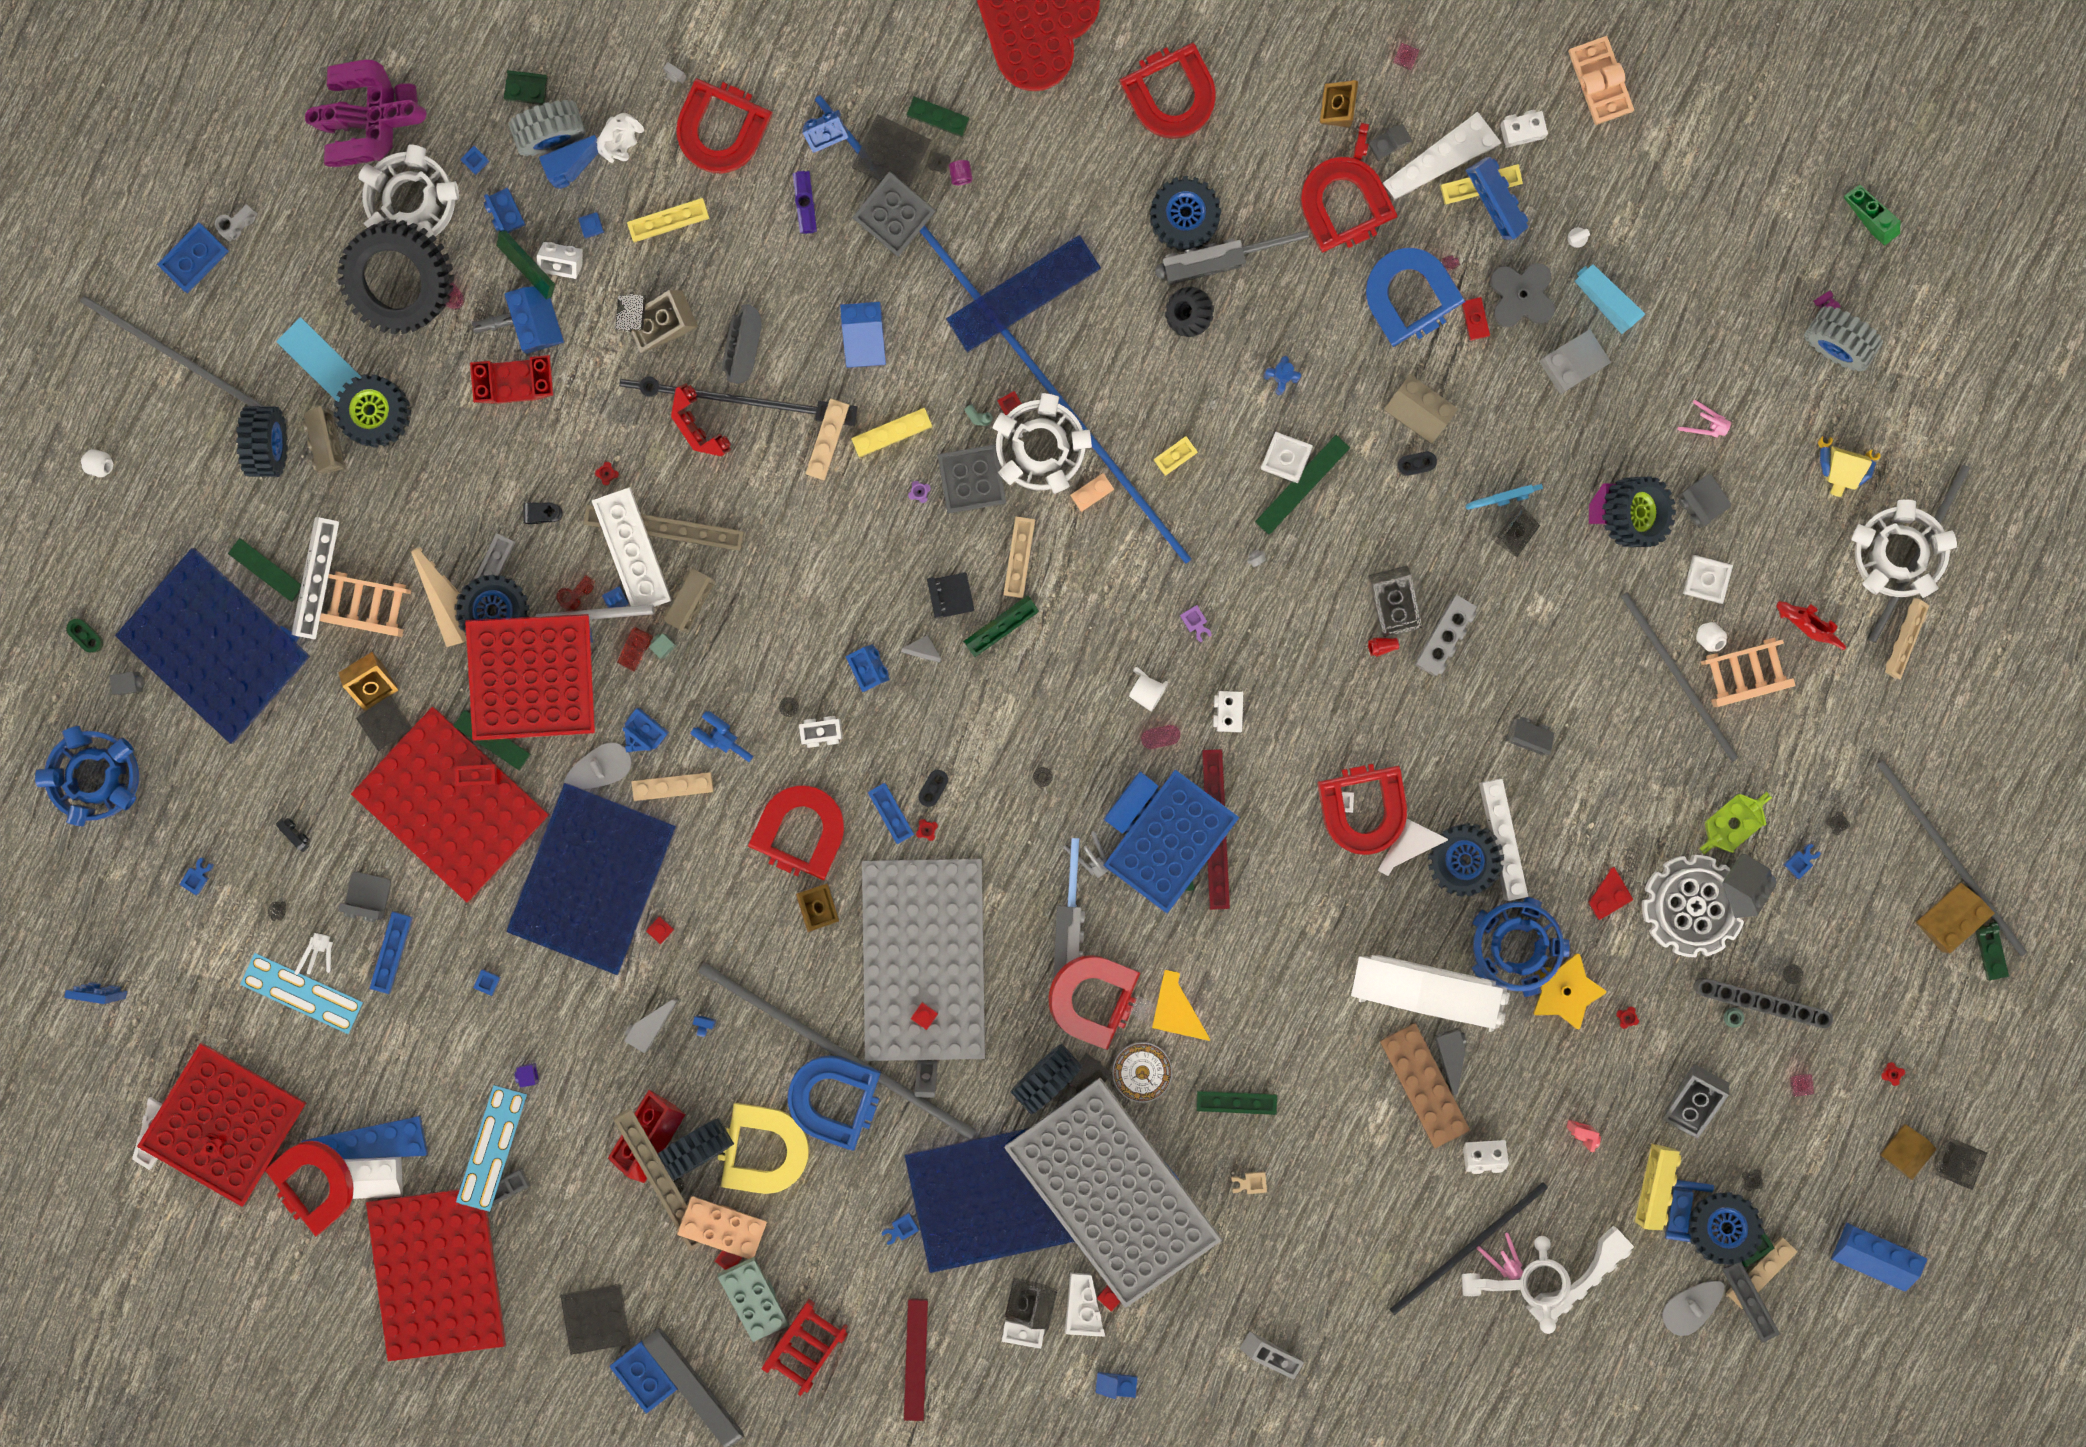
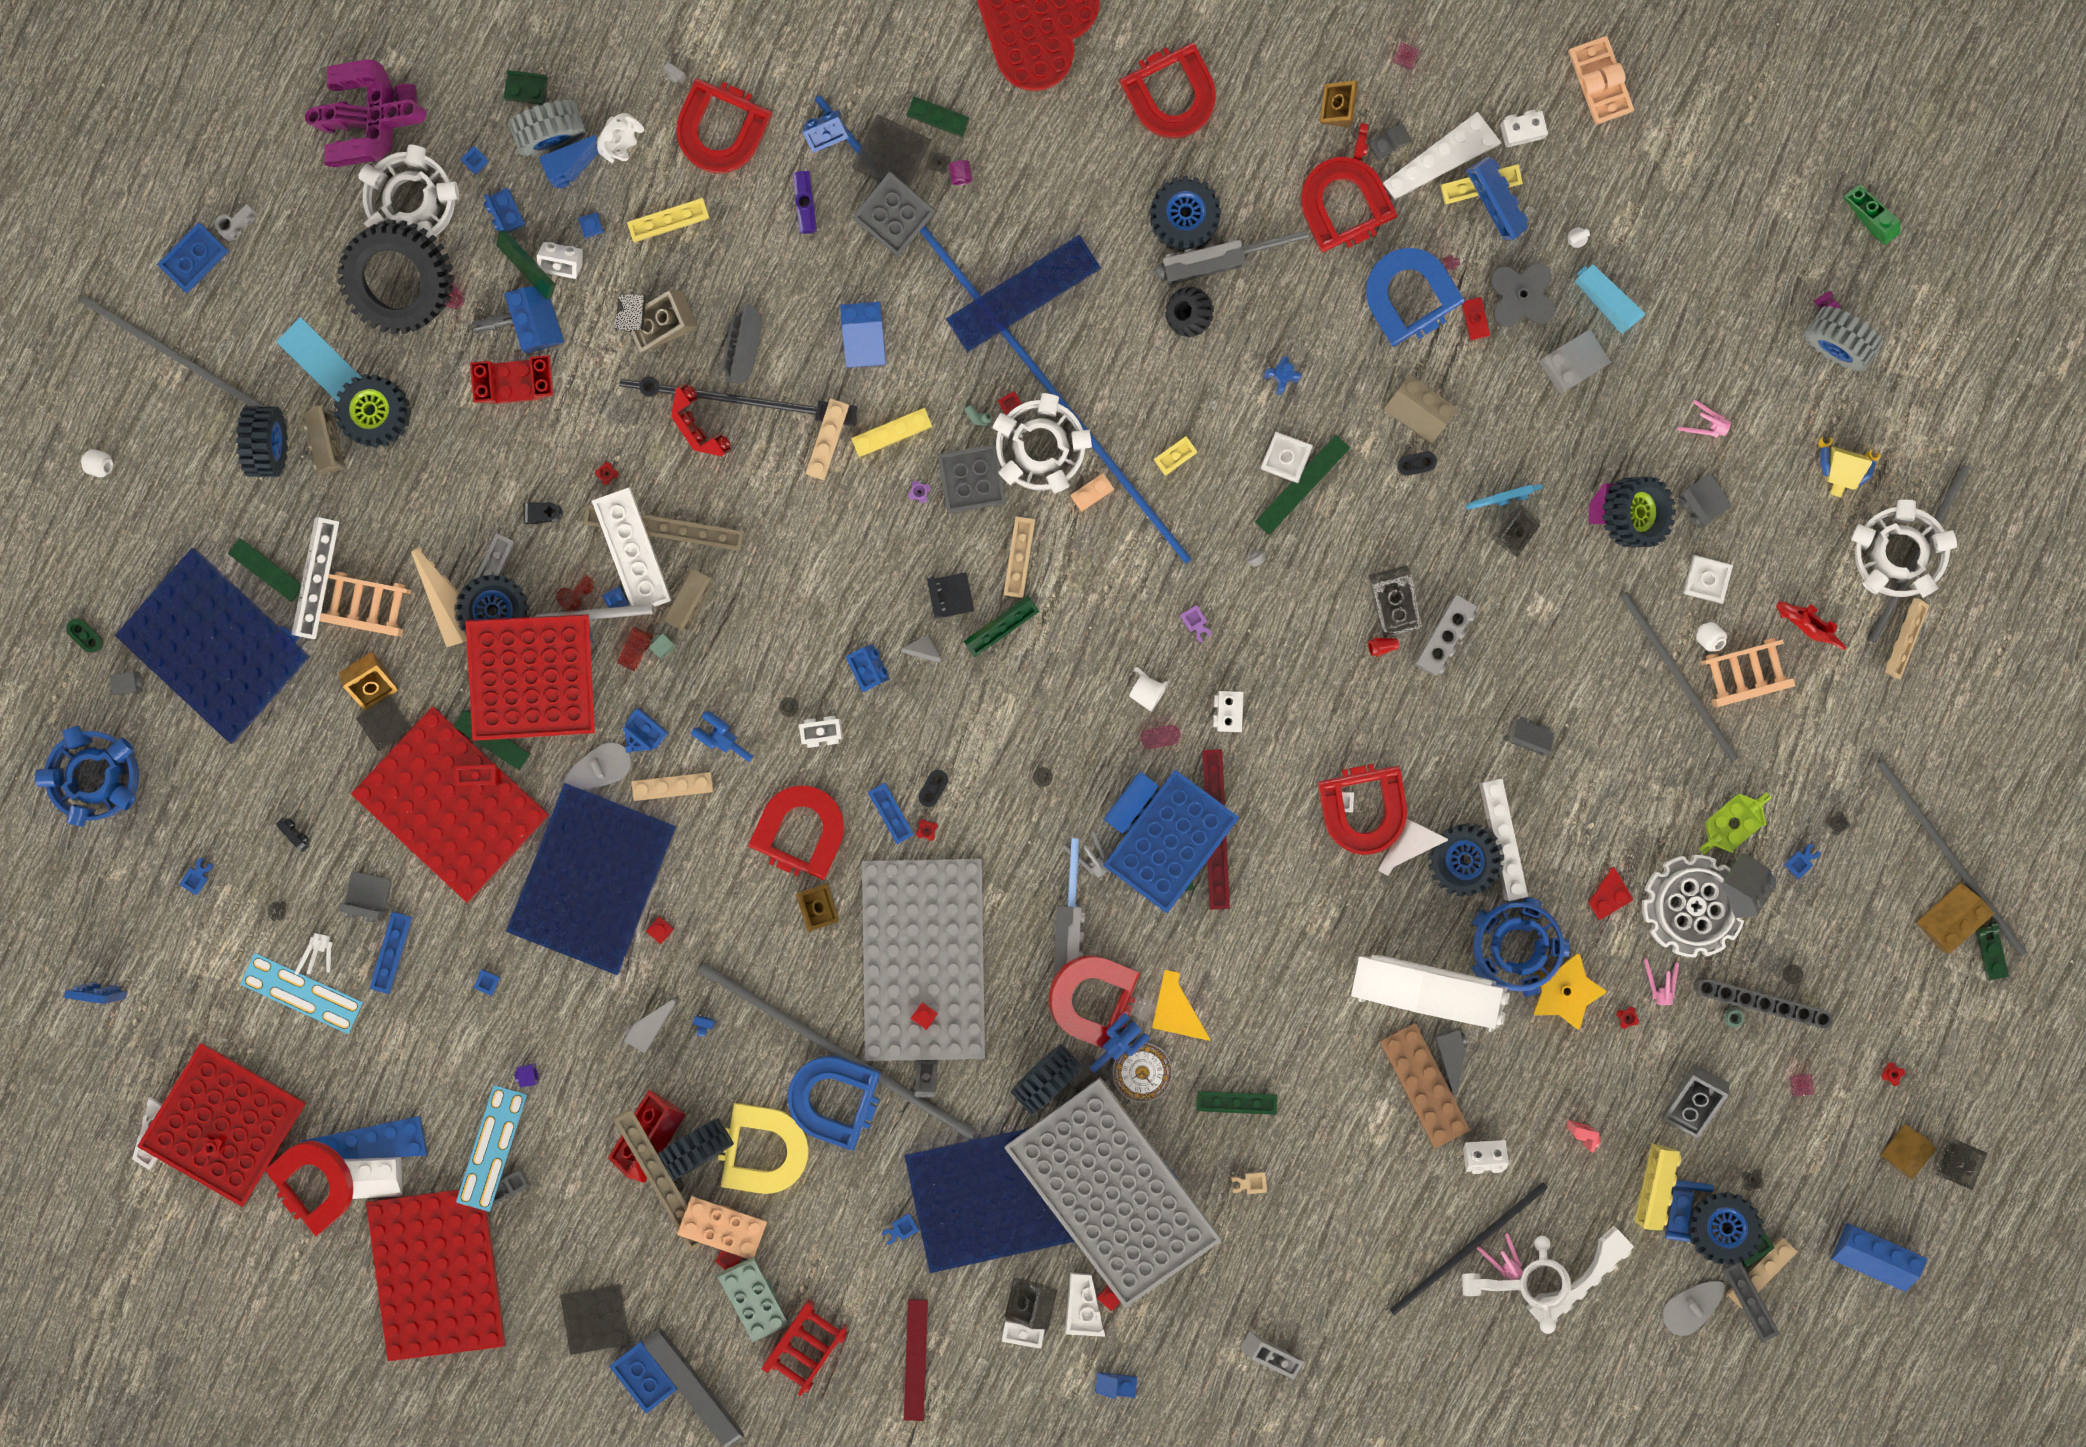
(1119, 1042): none -> blue plant
(1665, 994): none -> bright pink plant

